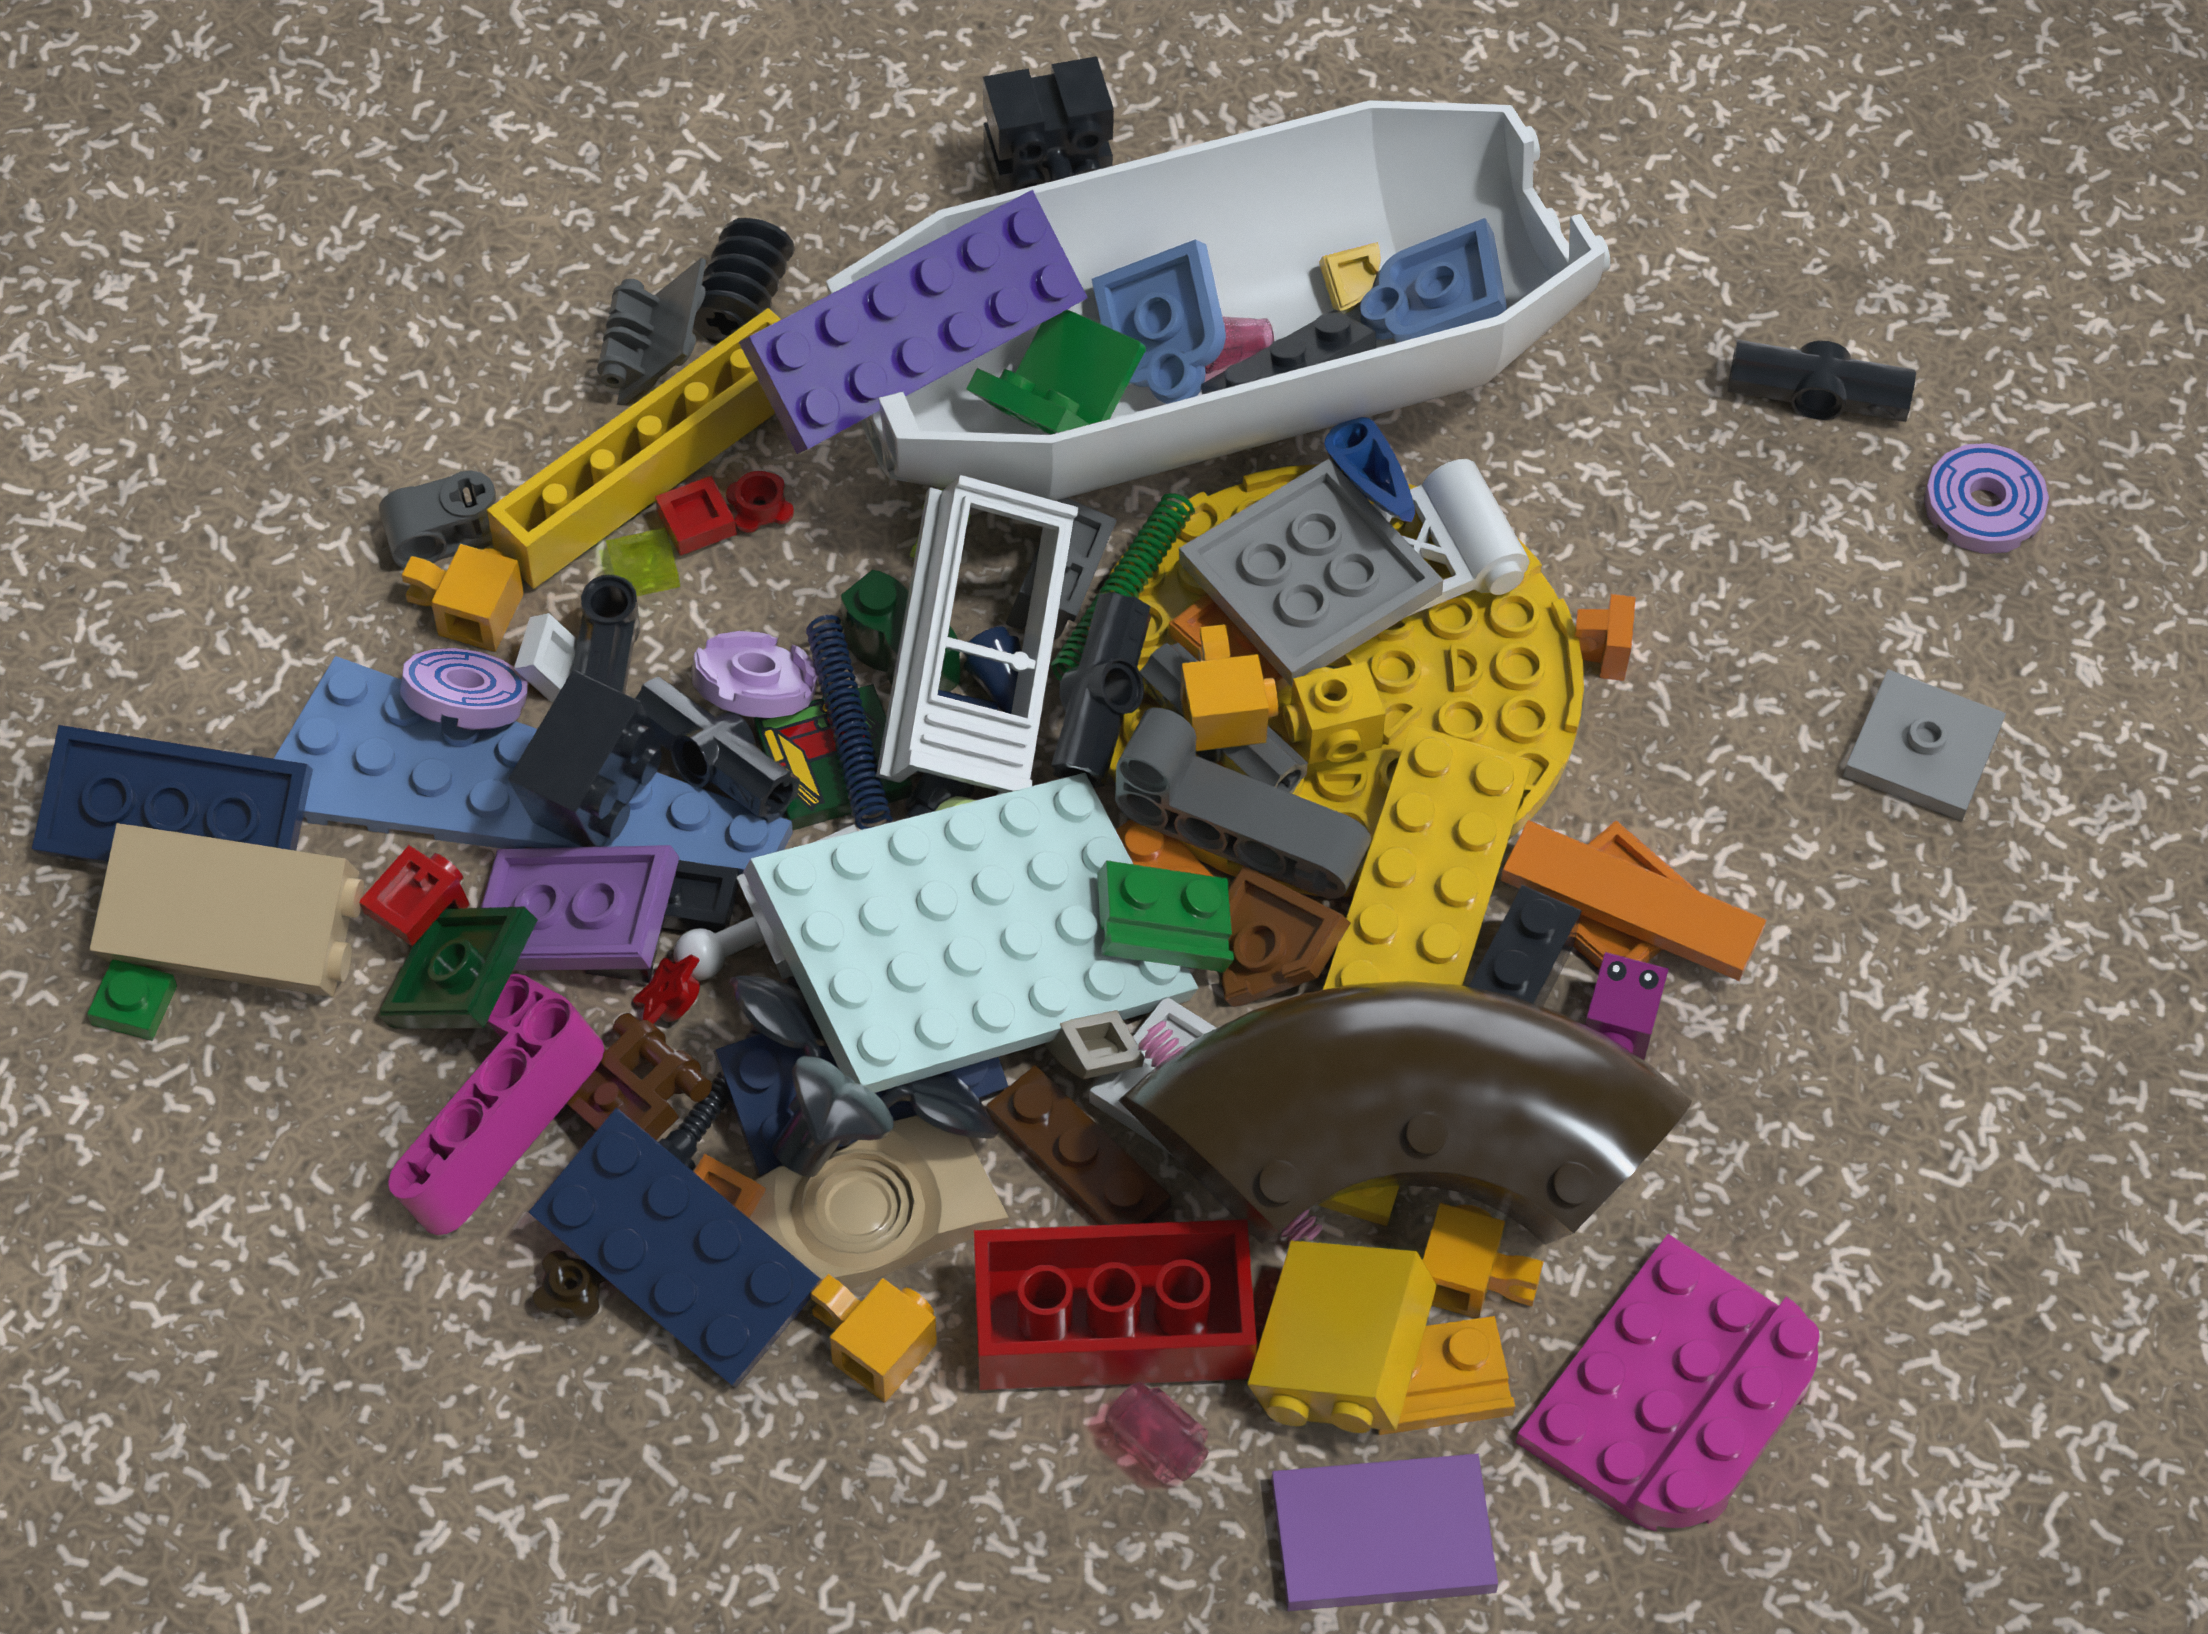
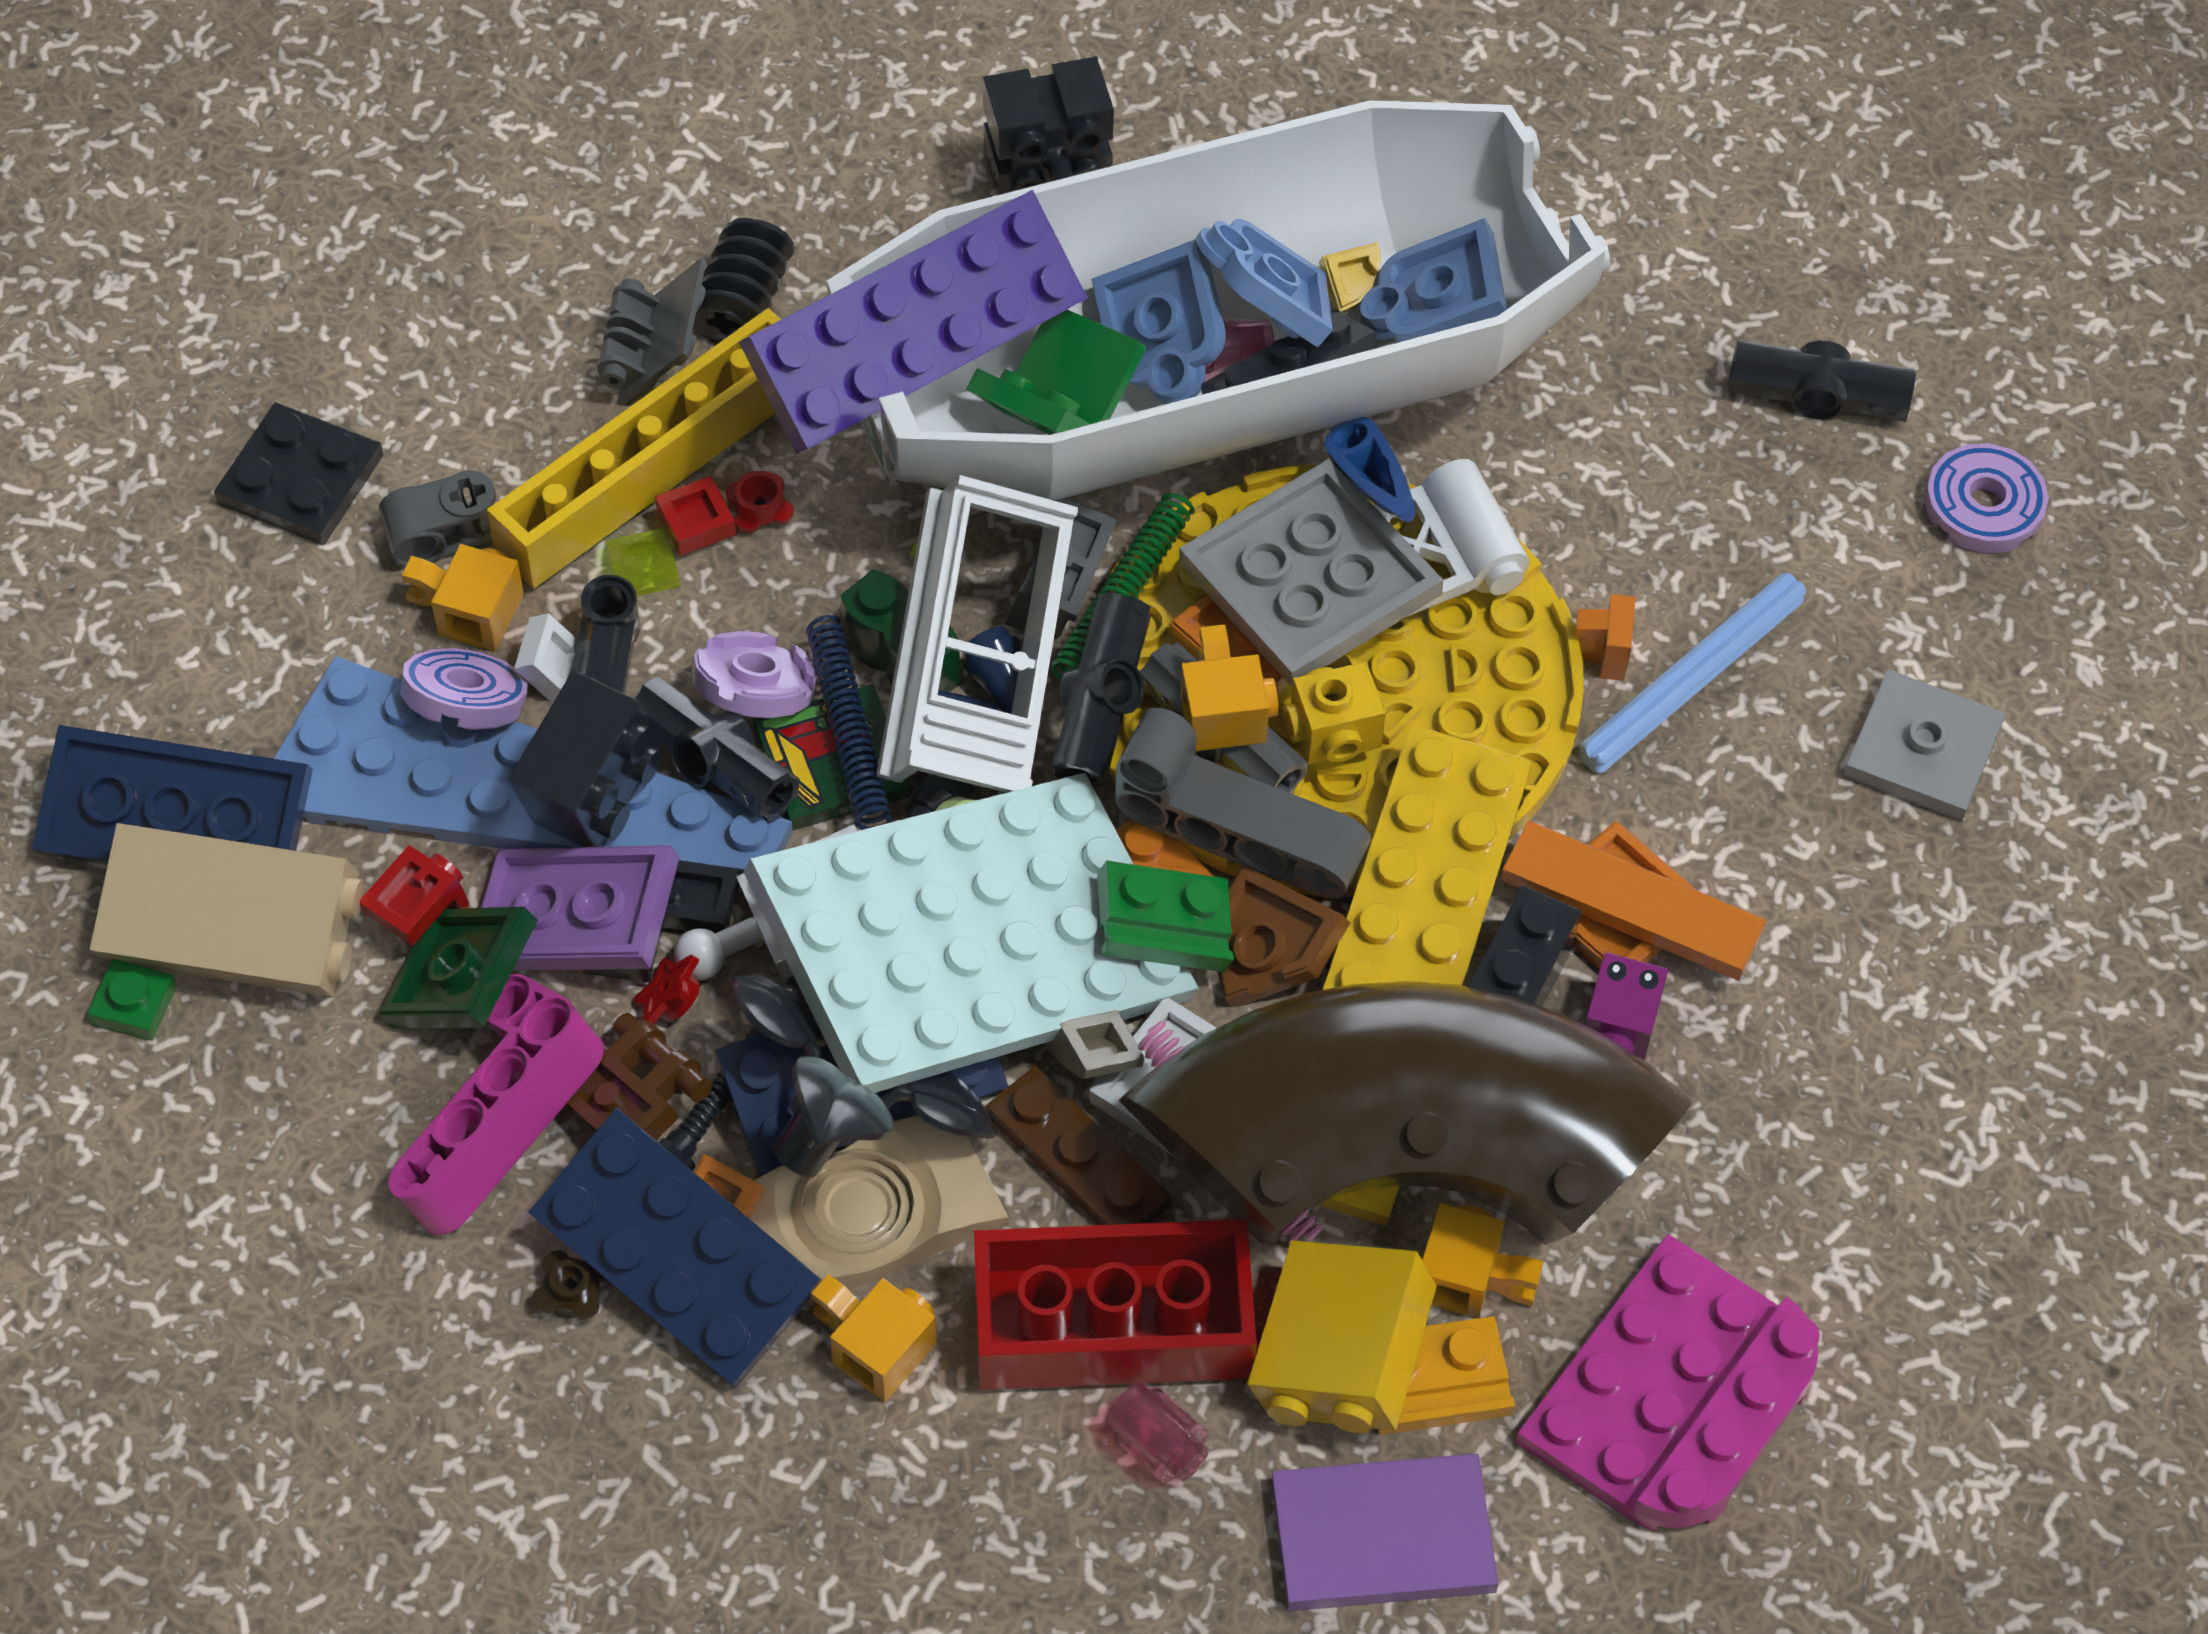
(299, 473): none -> black plate
(1270, 278): none -> medium blue plate
(1691, 673): none -> light blue axle

